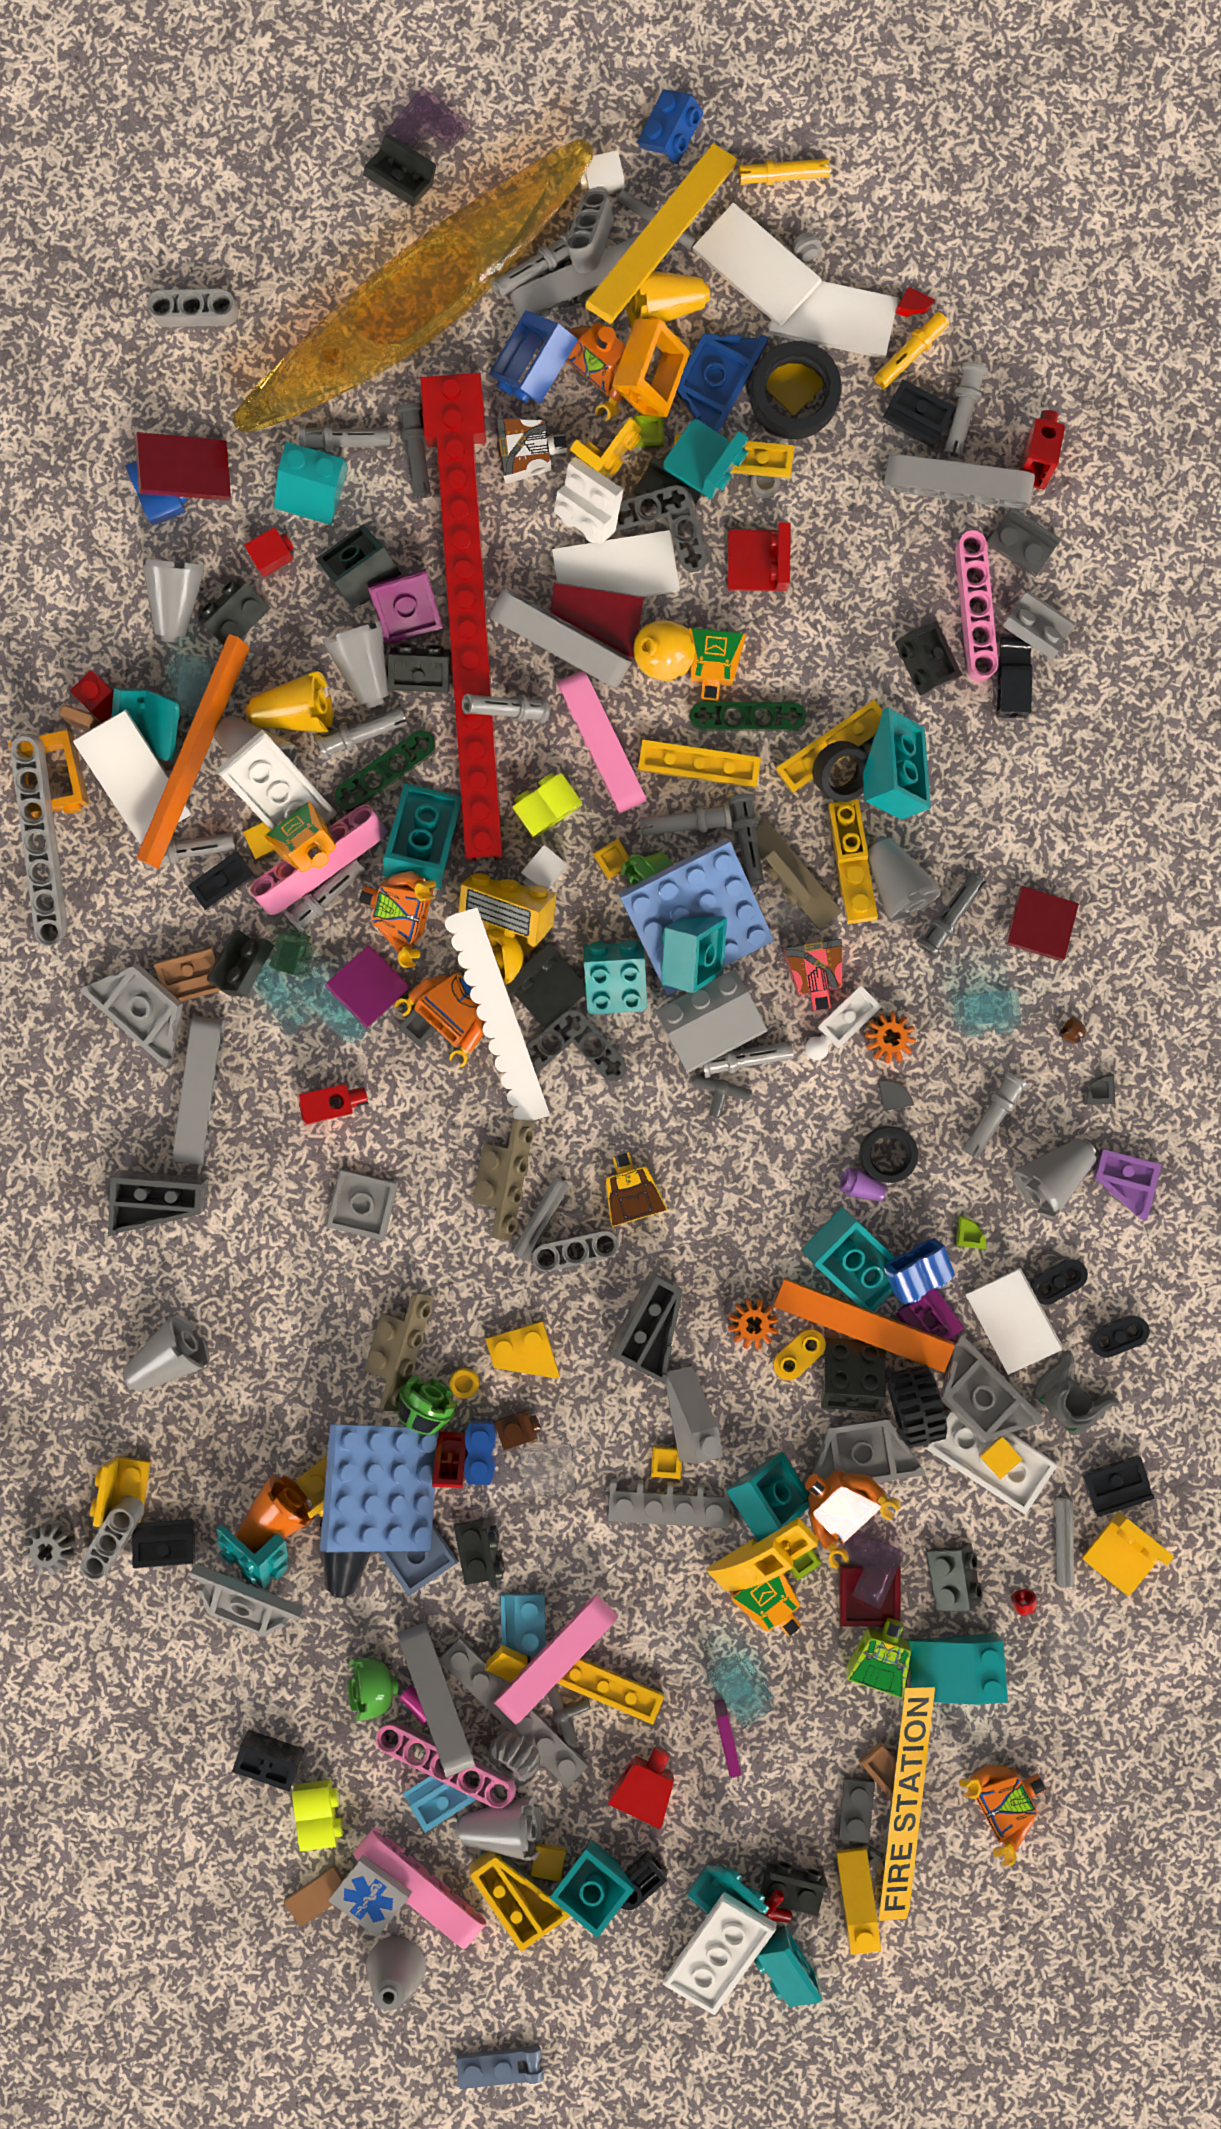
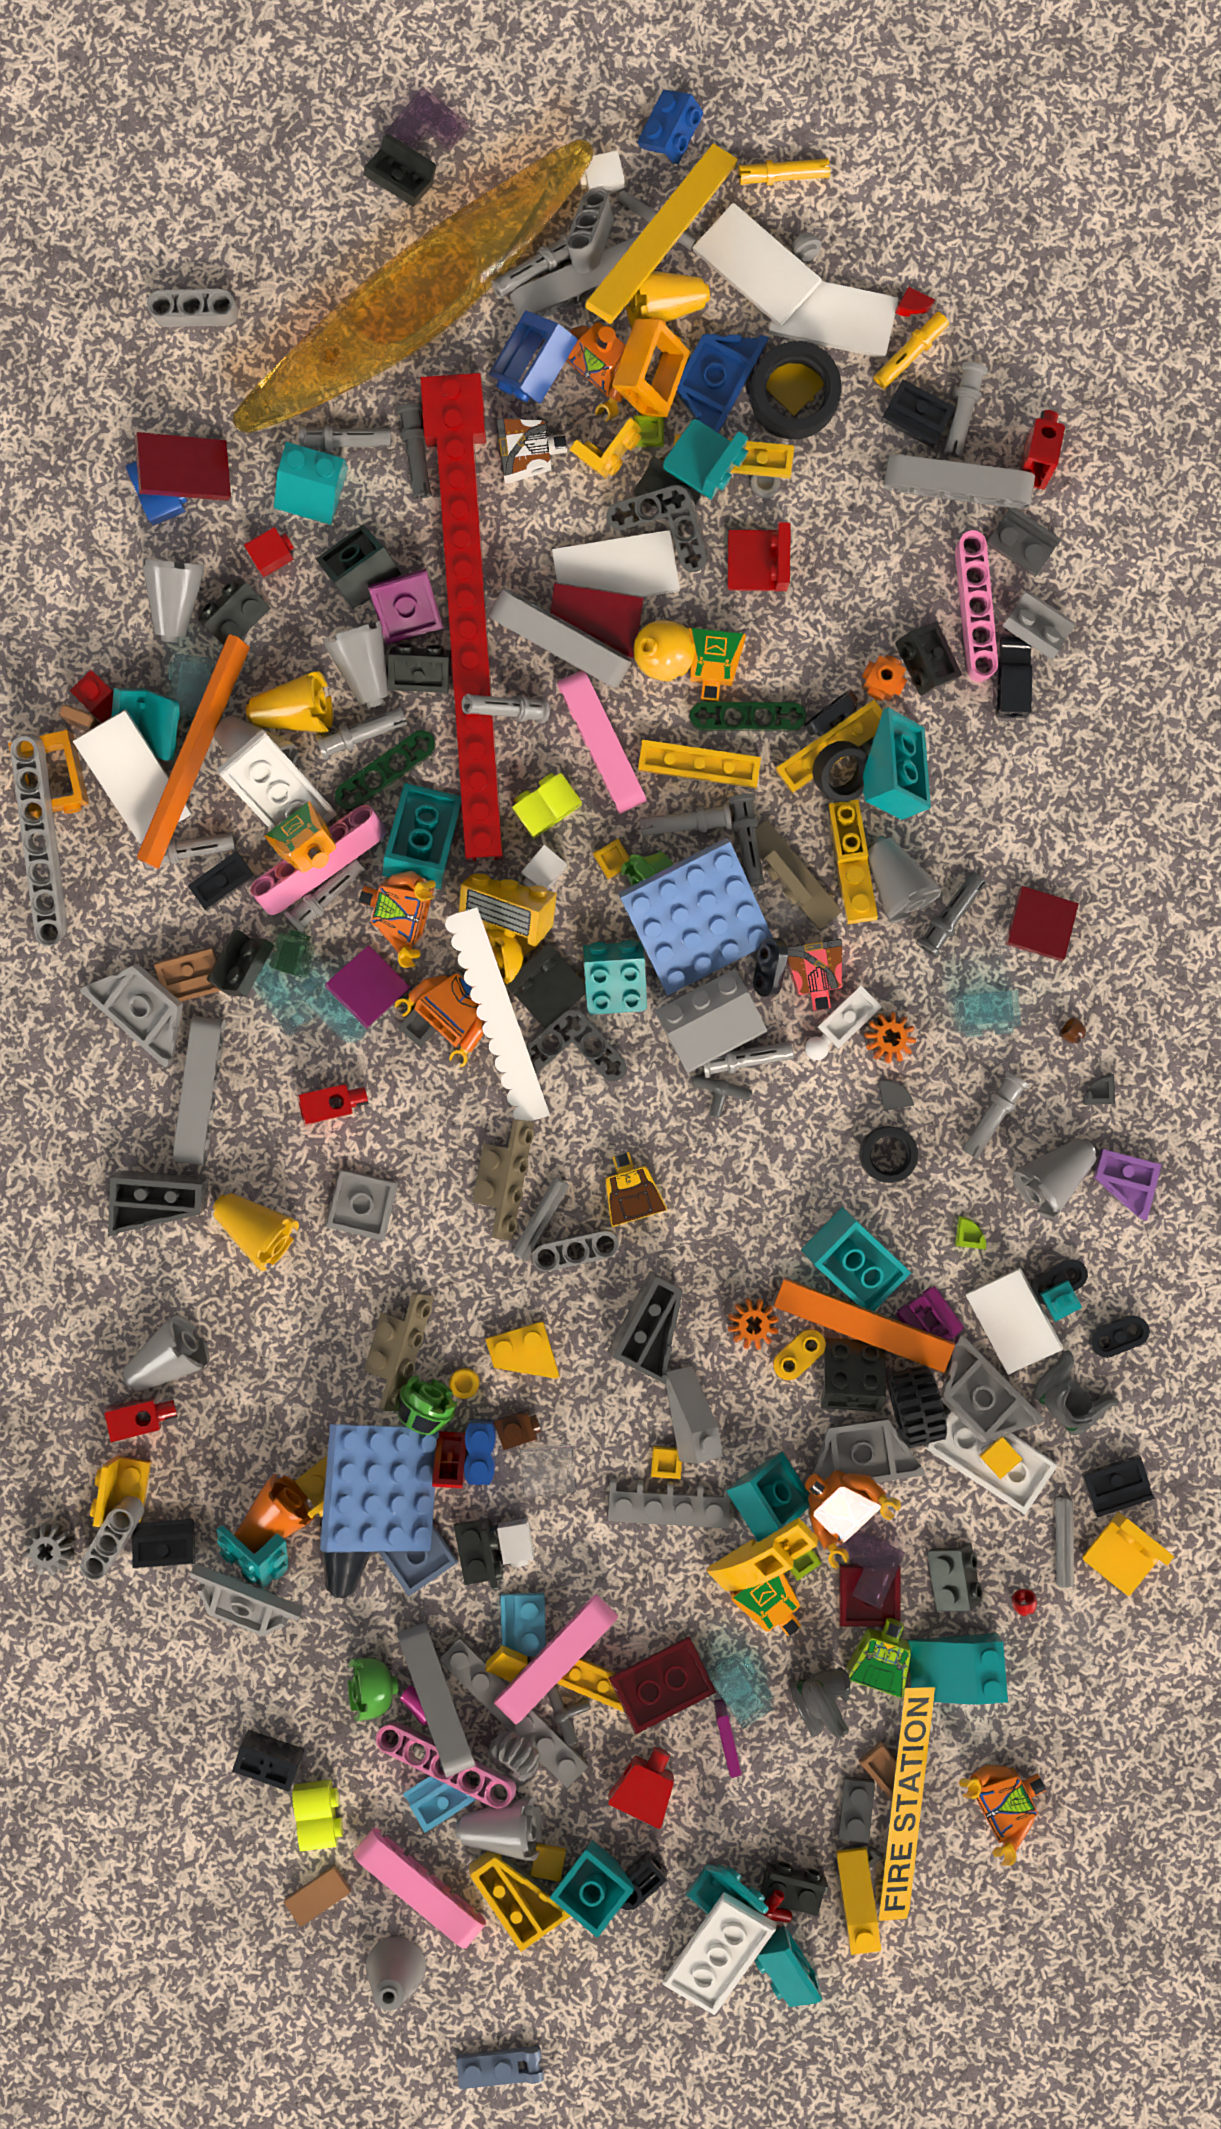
(123, 1419): none -> red torso
(255, 1228): none -> yellow cone
(257, 842): yellow tile -> none
(370, 1896): light grey tile -> none
(515, 1542): none -> white brick
(589, 502): white plate -> none
(662, 1685): none -> dark red tile
(693, 952): teal slope -> none
(770, 967): none -> black plate
(817, 1698): none -> dark grey hair
(841, 706): none -> black plate
(861, 1185): medium lavender cone -> none
(876, 685): none -> orange brick
(919, 1271): blue brick -> none
(1060, 1300): none -> teal tile

